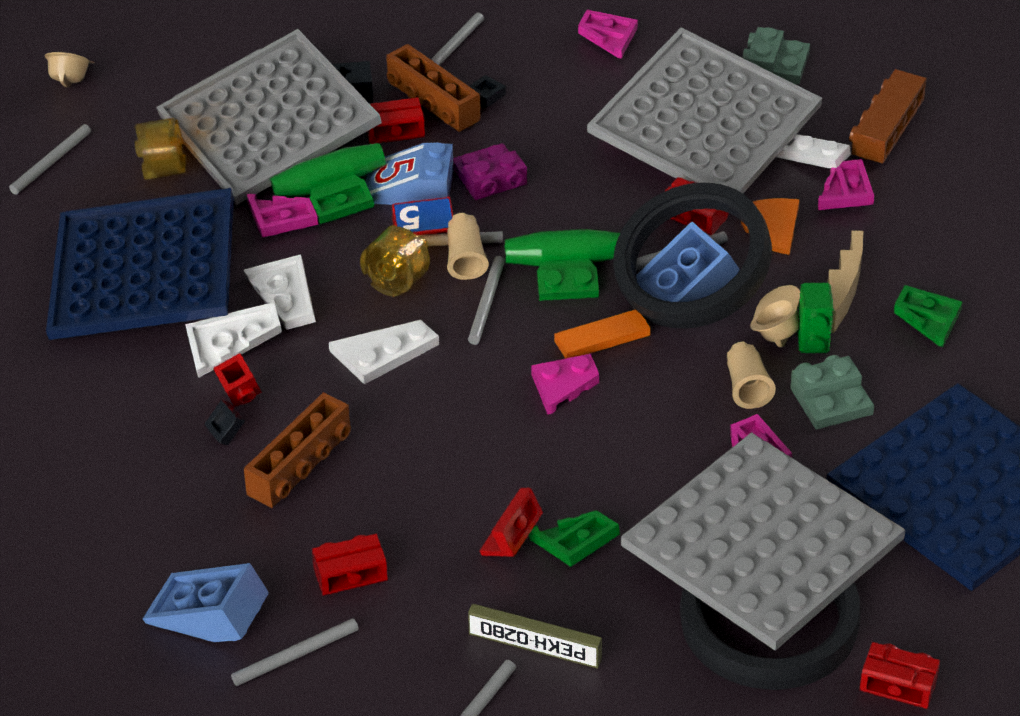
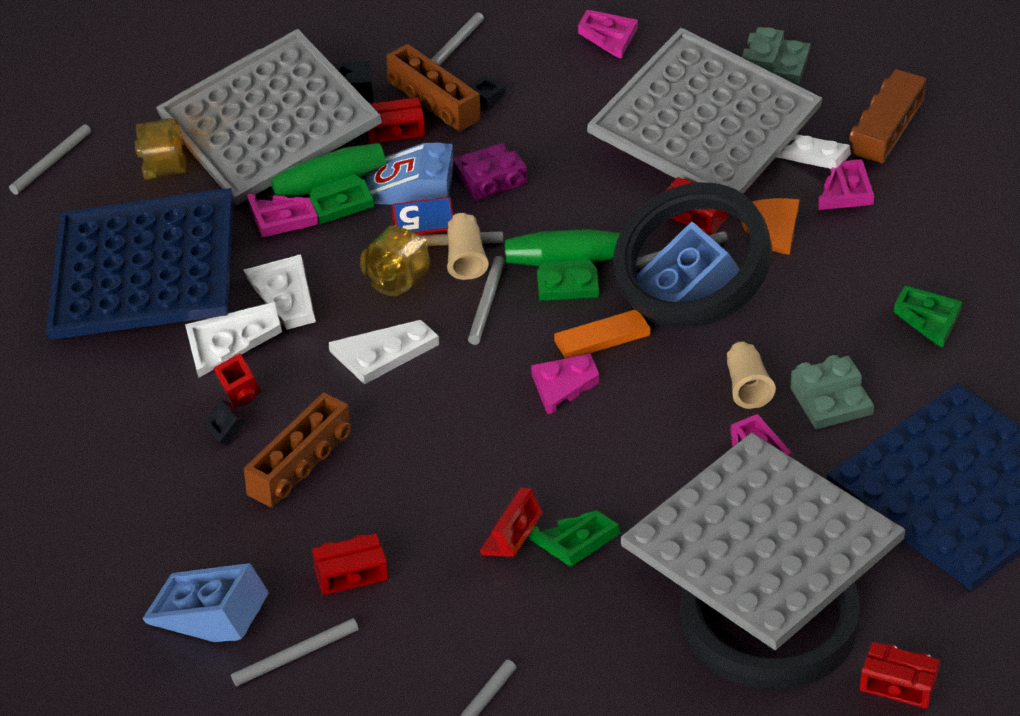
(67, 67): tan piece -> none
(535, 636): tile -> none
(777, 315): tan piece -> none
(815, 317): green brick -> none
(846, 279): tan slope -> none

